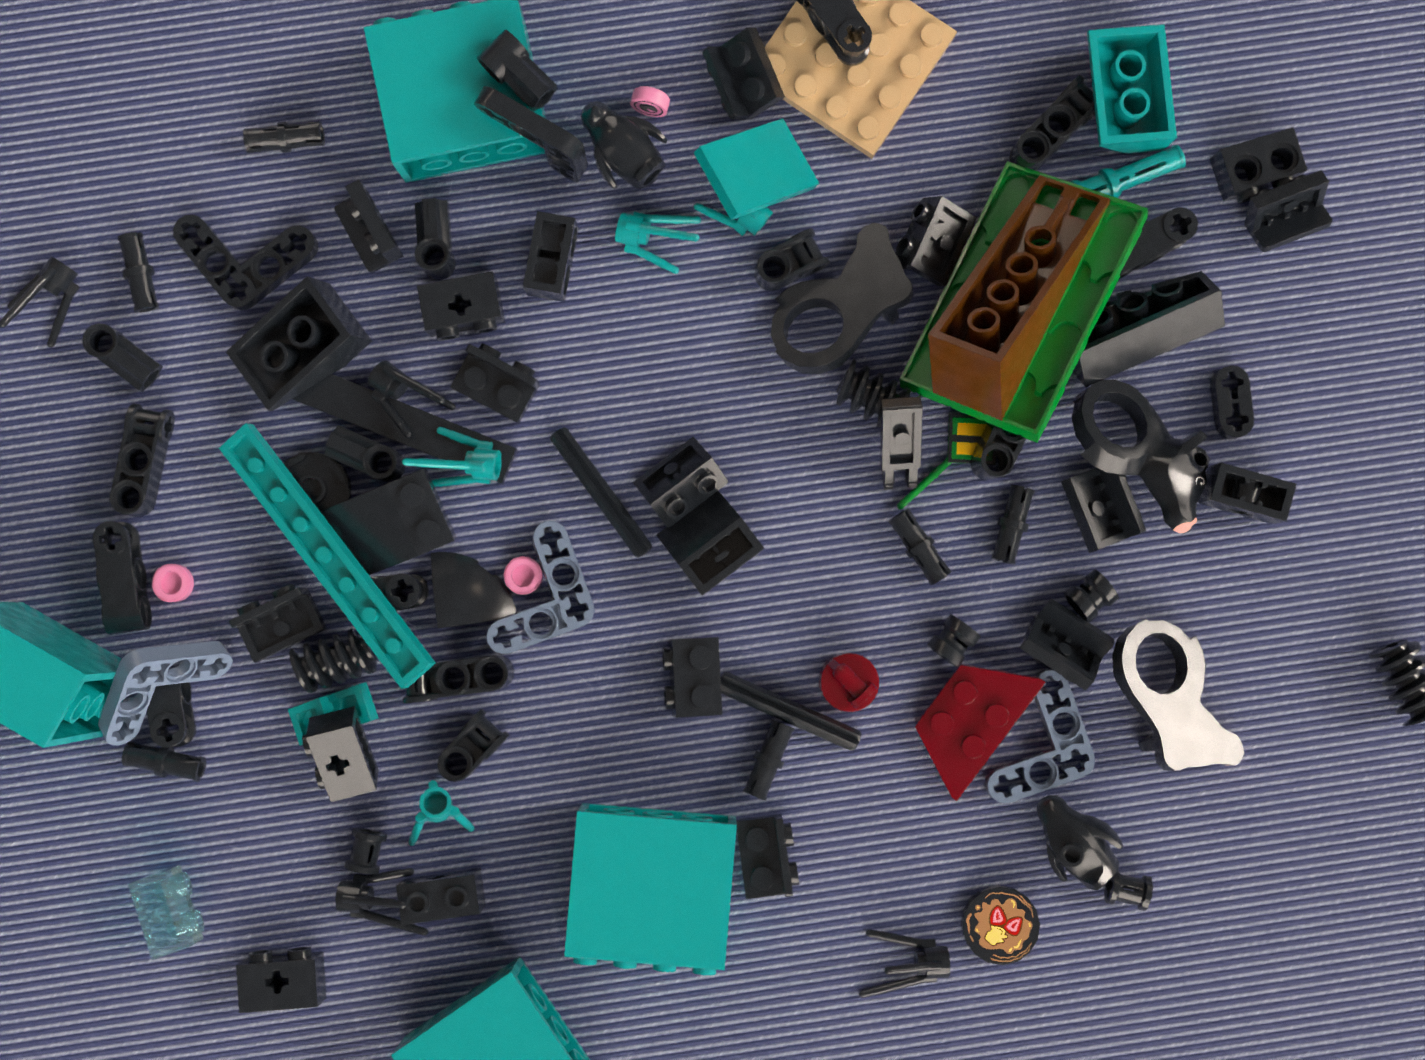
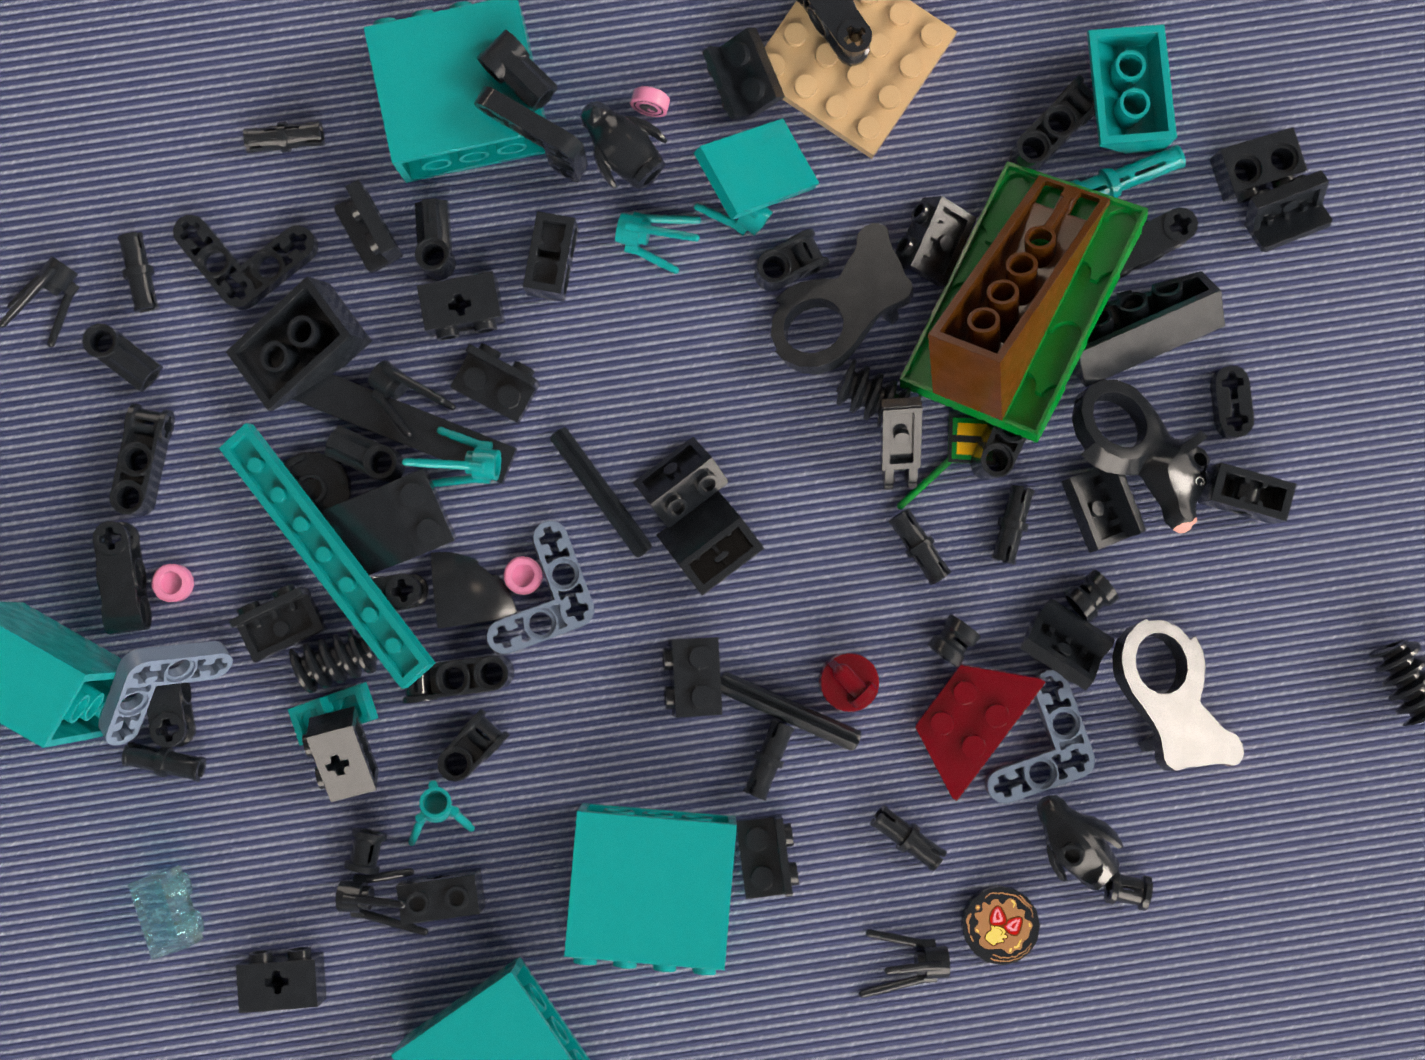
(908, 837): none -> black pin

